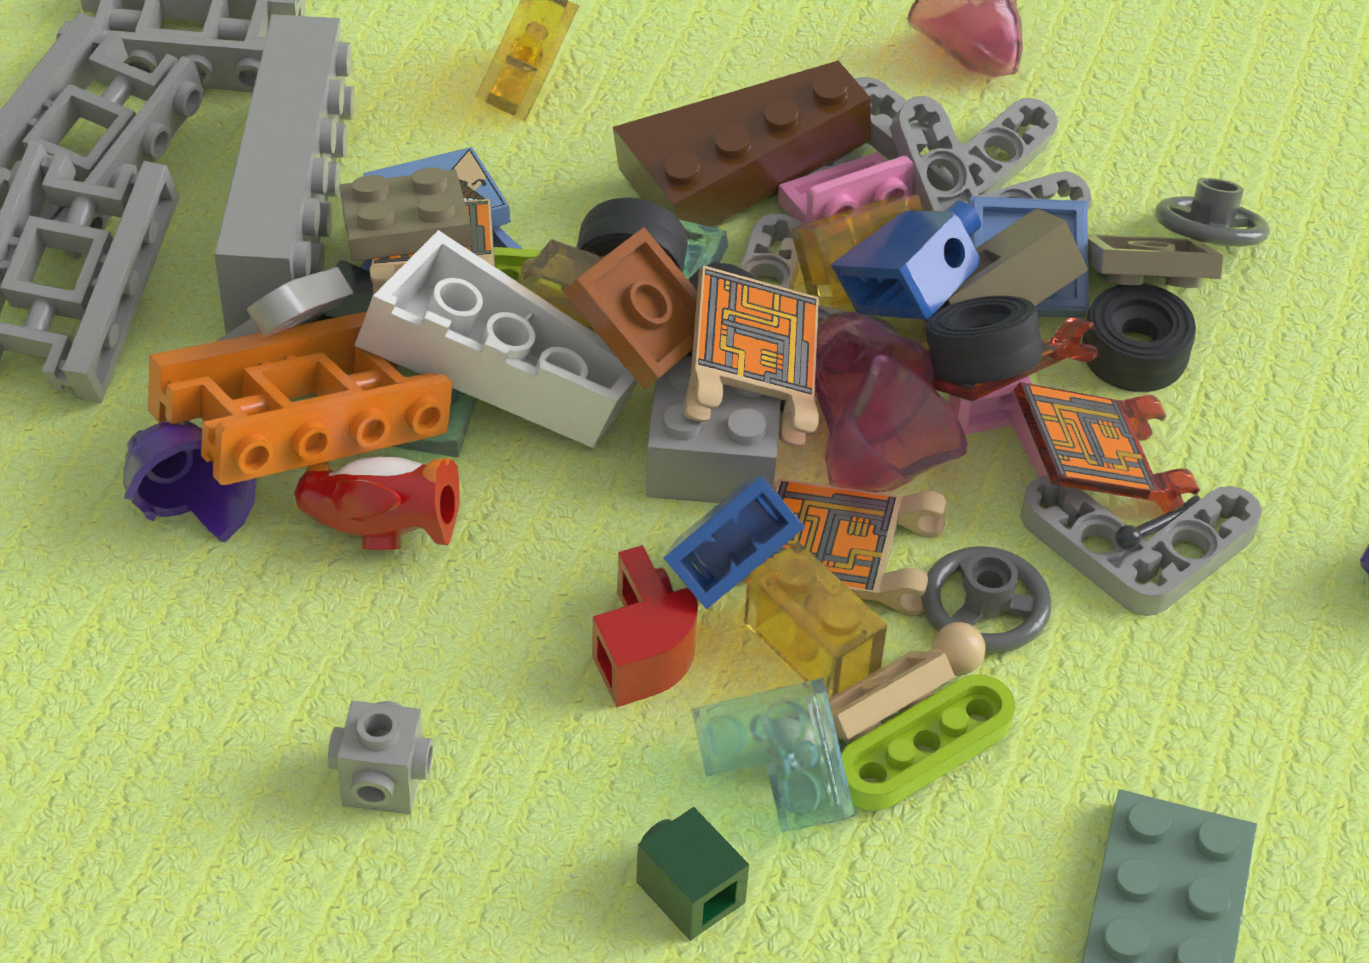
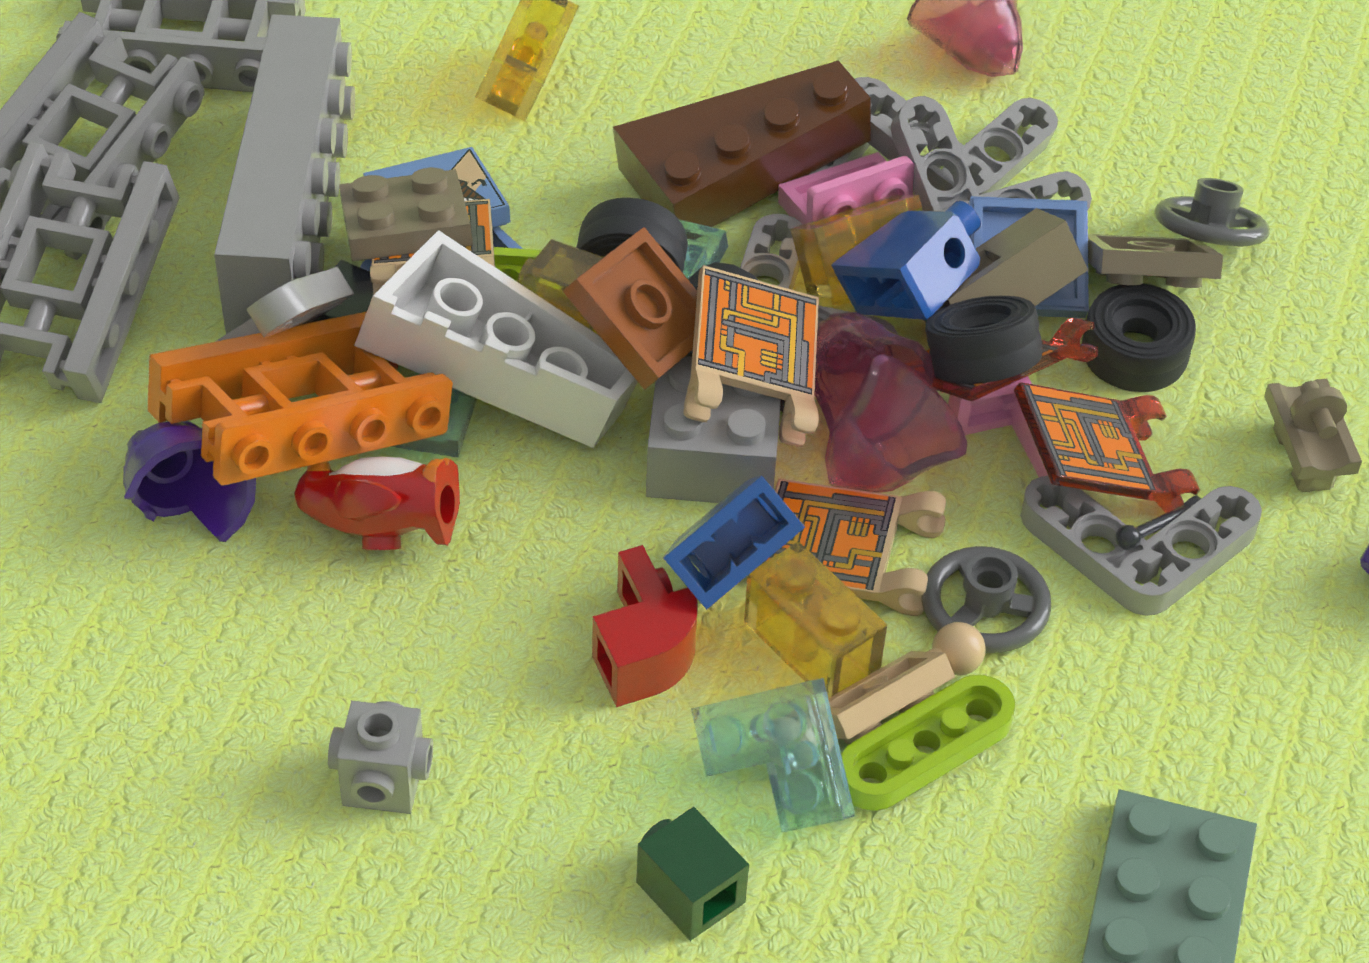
(1313, 433): none -> dark tan hips

